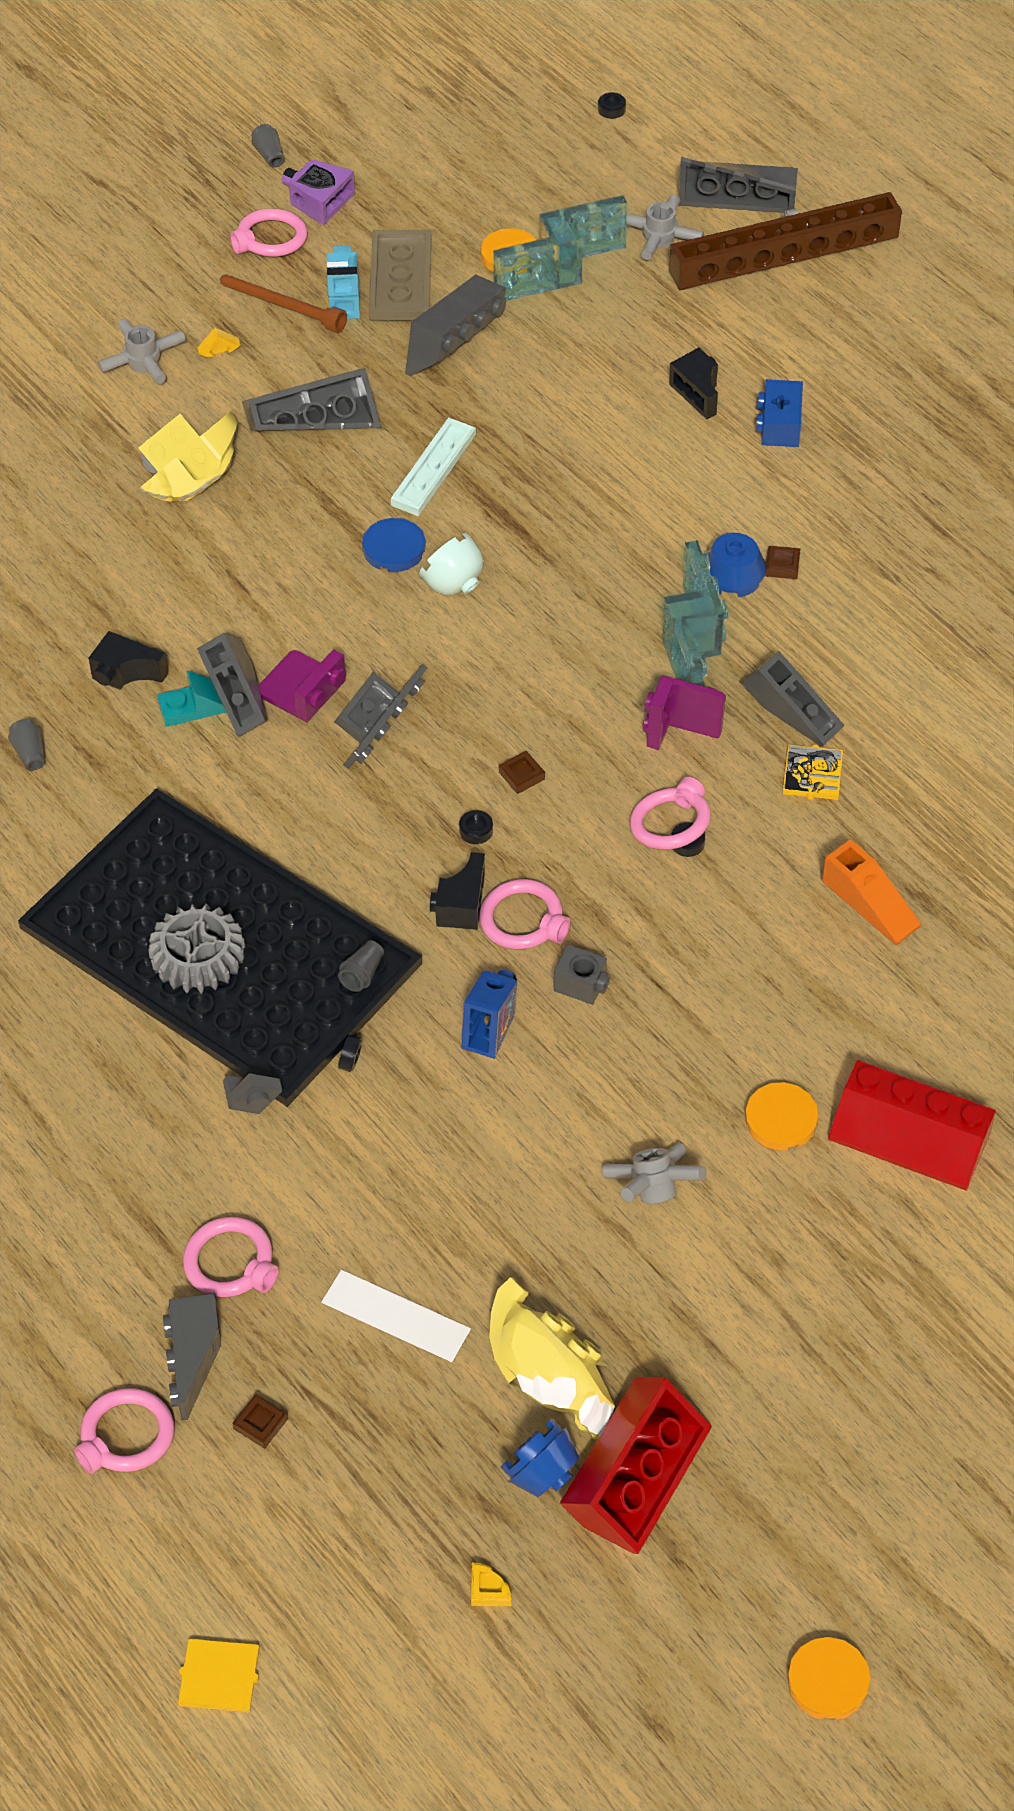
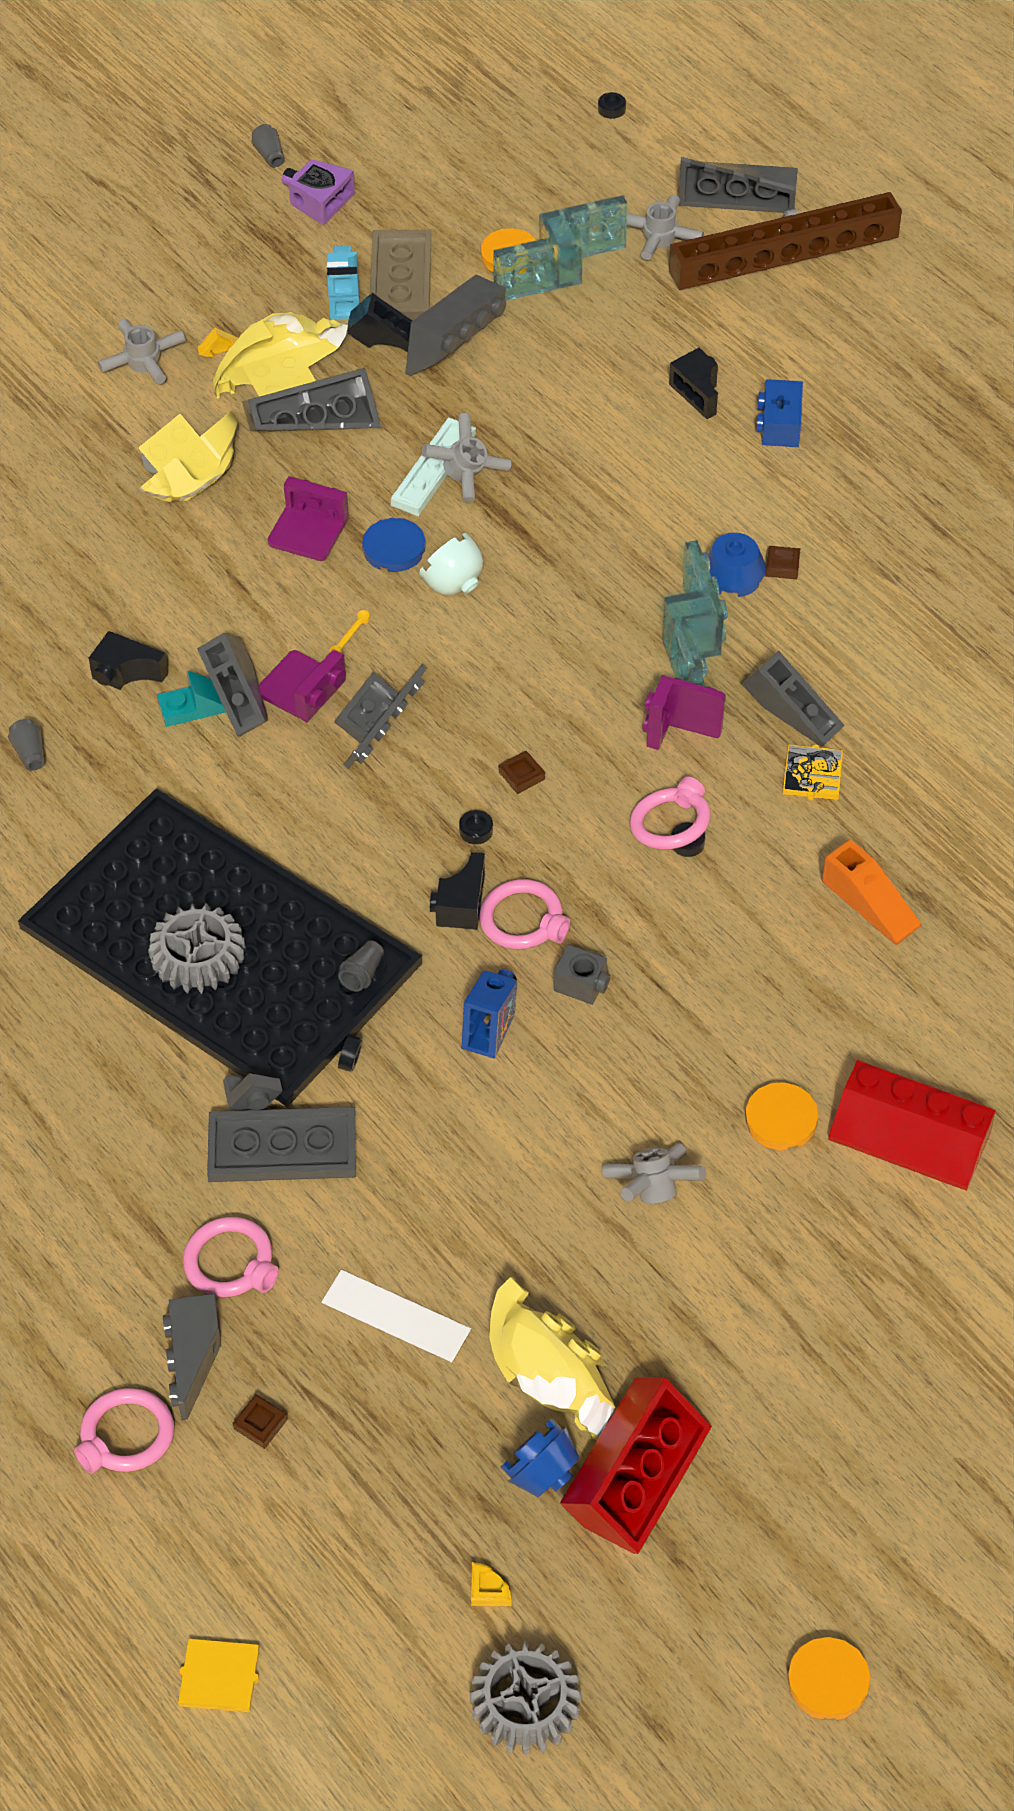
(244, 239): bright pink piece -> none
(277, 353): none -> light yellow animal
(281, 1144): none -> dark grey plate
(310, 519): none -> magenta bracket
(332, 318): dark orange piece -> none
(362, 618): none -> yellow hinge
(379, 323): none -> black arch
(465, 458): none -> light grey bar
(555, 1684): none -> light grey gear

